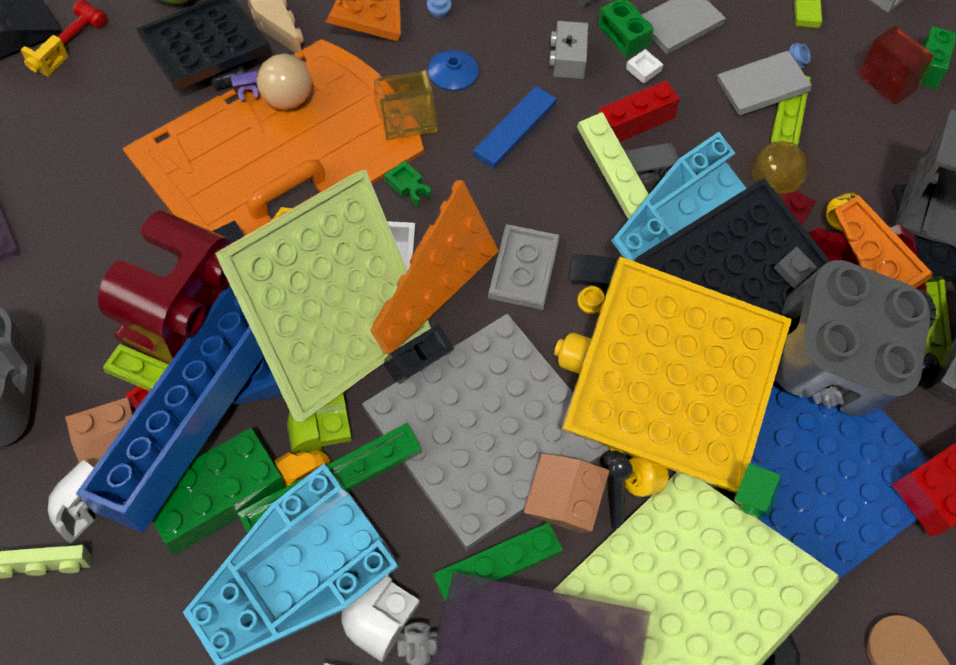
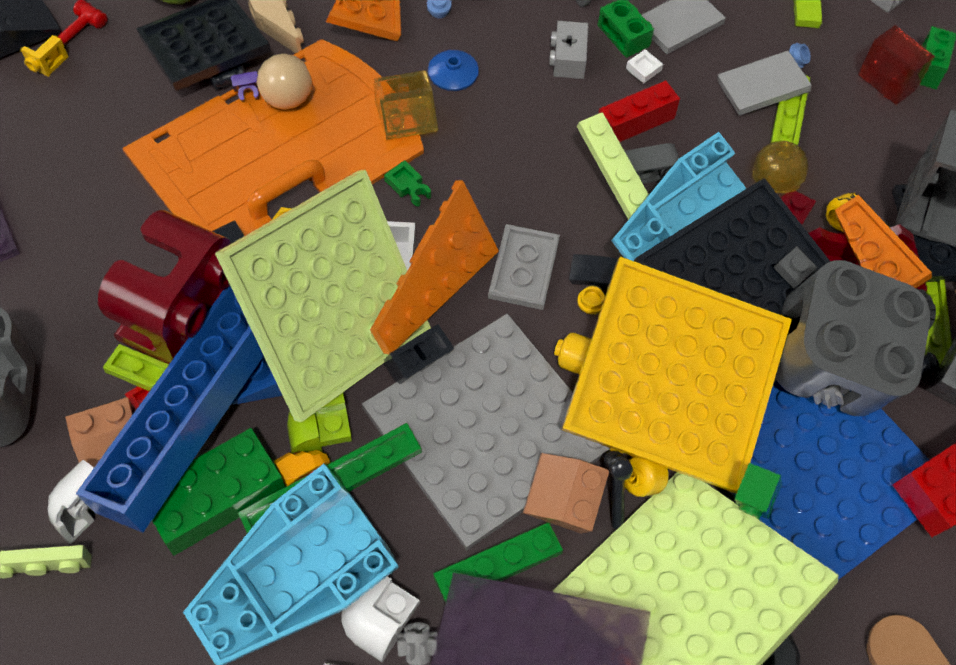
(514, 127): blue tile -> none

